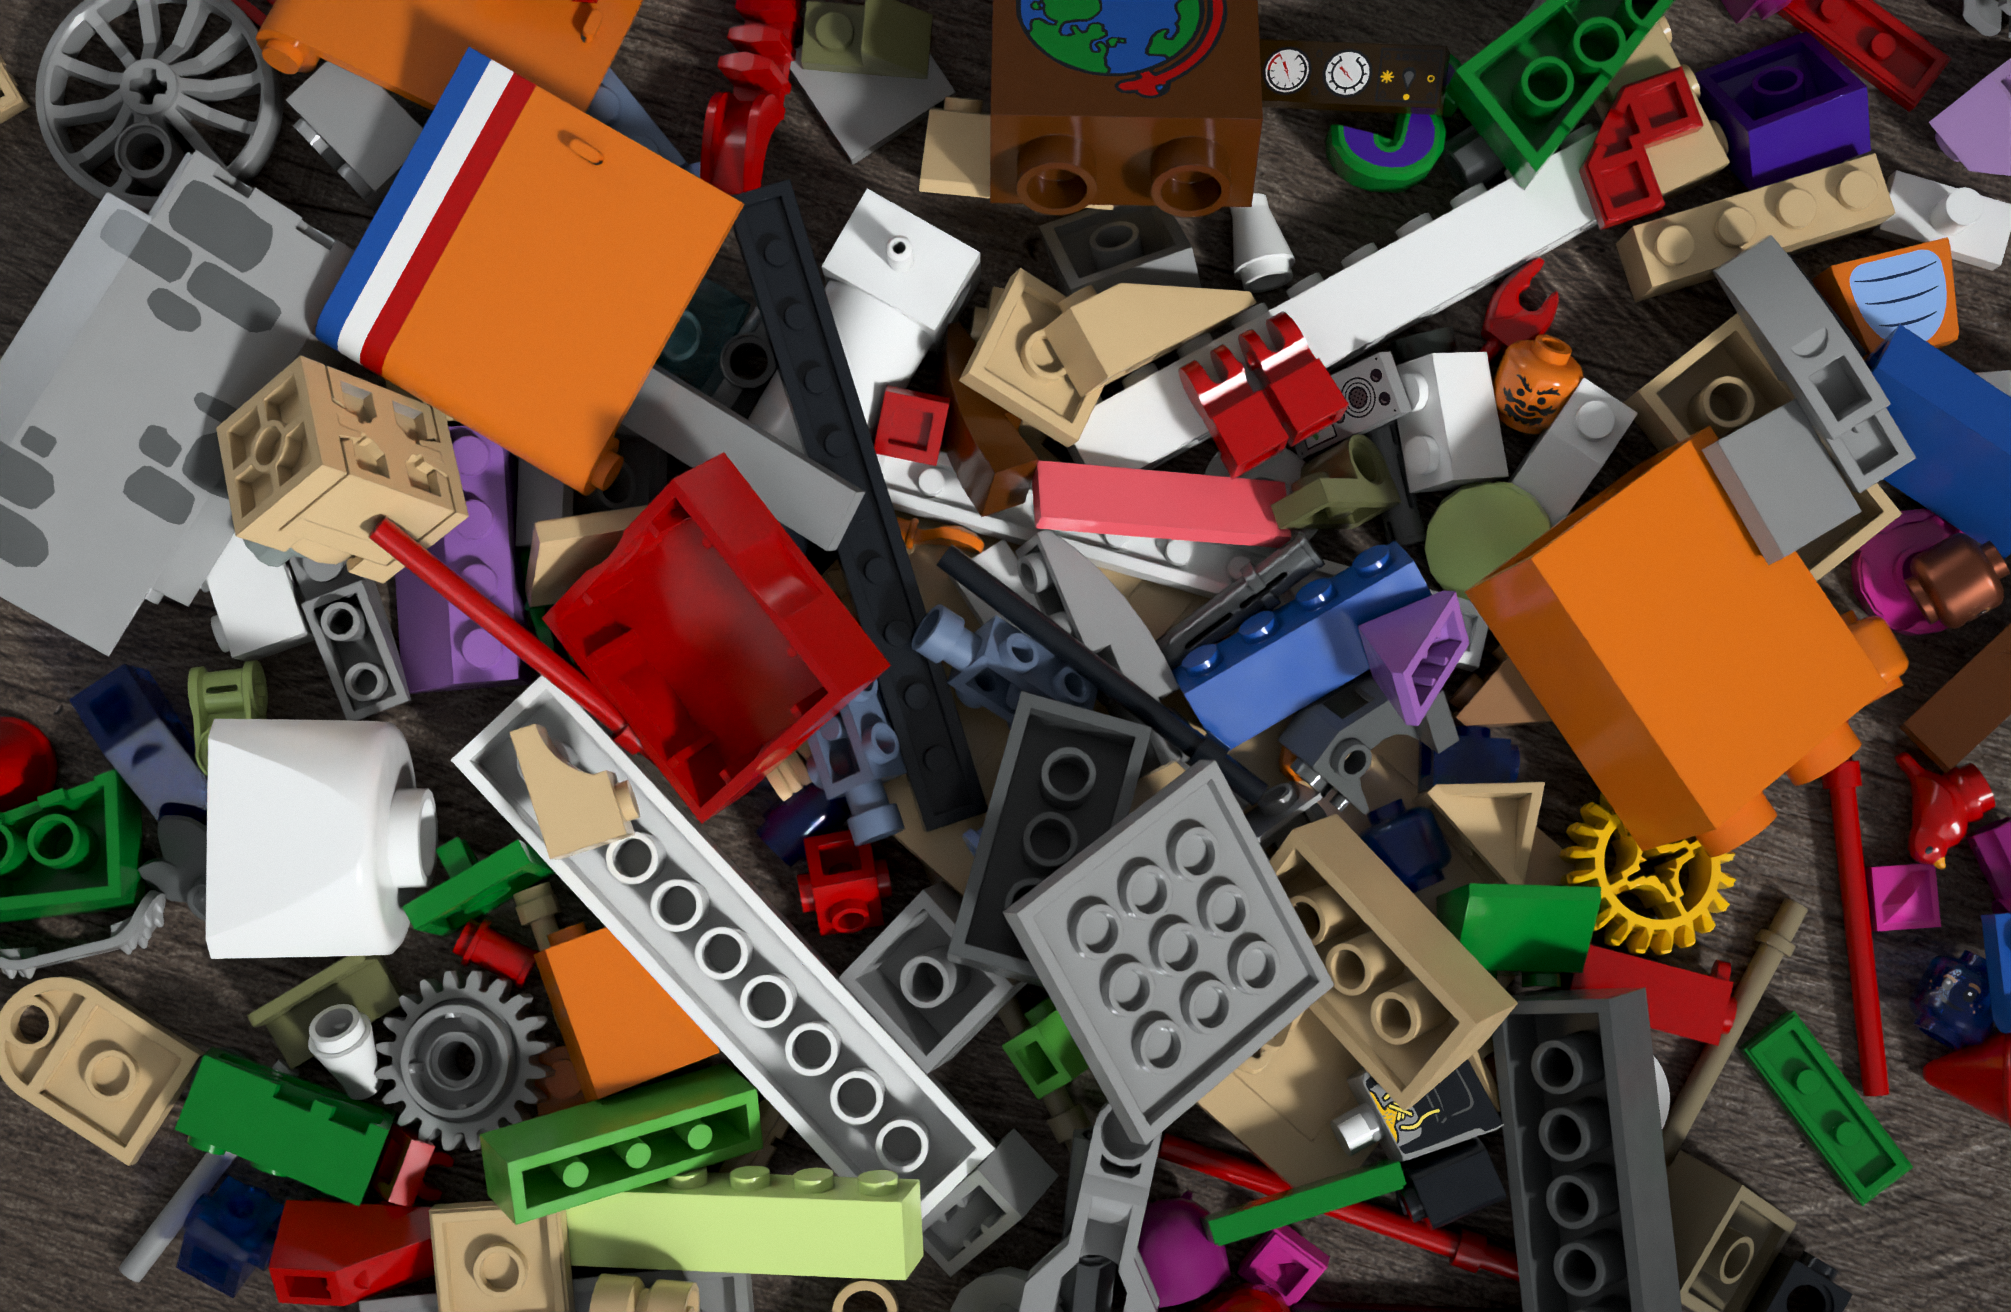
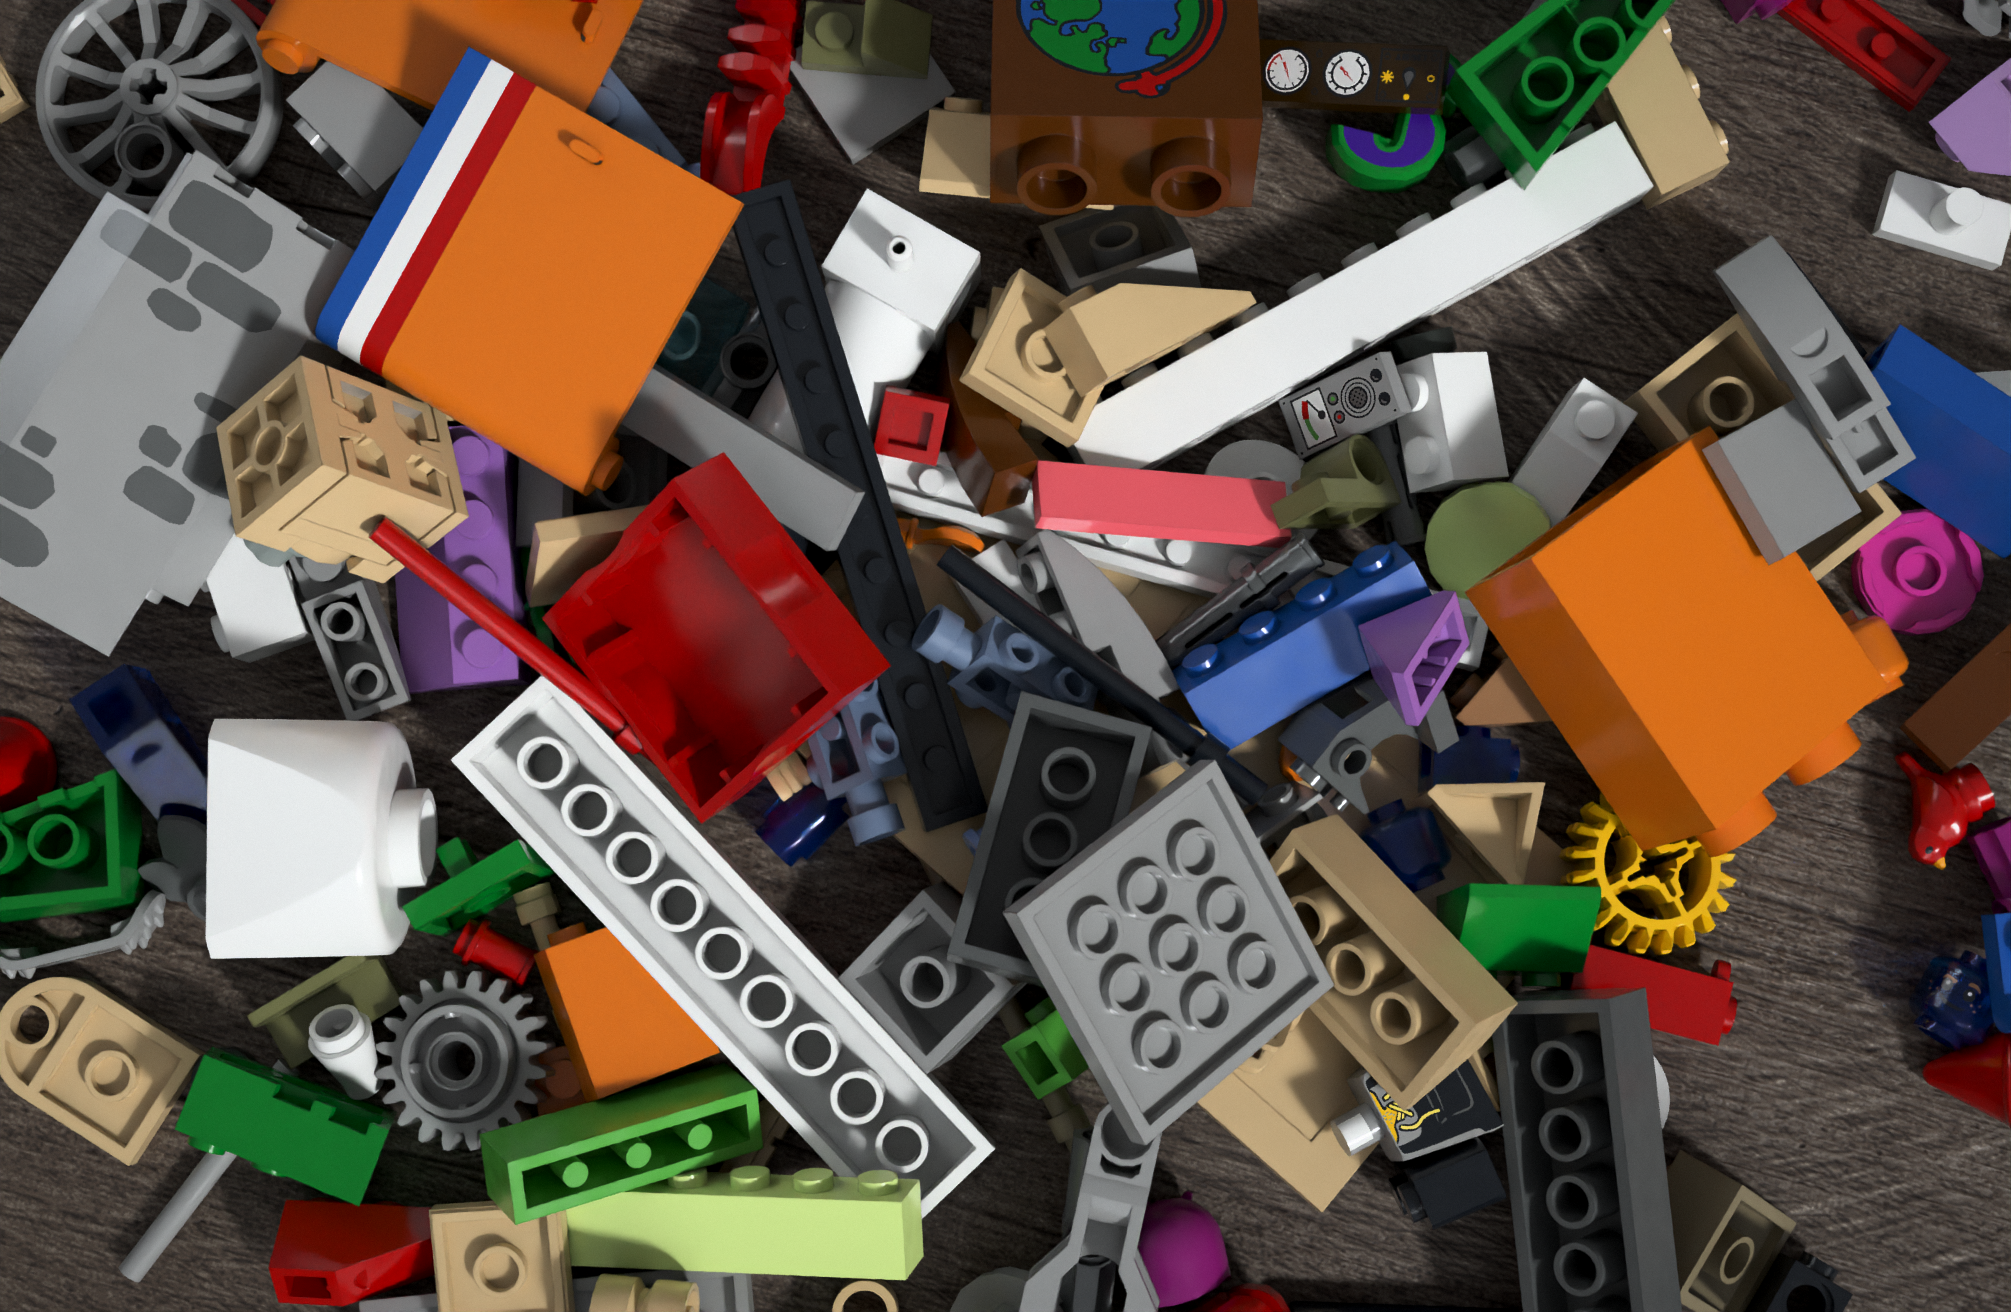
(224, 695): yellowish green piece -> none
(229, 1235): clear blue brick -> none
(403, 1166): red tile -> none
(572, 806): tan arch -> none
(843, 884): red brick -> none
(986, 1203): light grey arch -> none
(1257, 425): red legs -> none
(1260, 248): white cone -> none
(1285, 1263): dark pink tile -> none
(1303, 1202): green tile -> none
(1465, 1248): red bar -> none
(1506, 318): red hand -> none
(1535, 383): orange head -> none
(1617, 165): red tile -> none
(1773, 946): dark tan bar -> none
(1786, 110): dark purple slope -> none
(1796, 212): tan brick -> none
(1825, 1107): green tile -> none
(1857, 924): red bar -> none
(1893, 289): torso -> none
(1903, 897): dark pink tile -> none
(1957, 580): copper head -> none

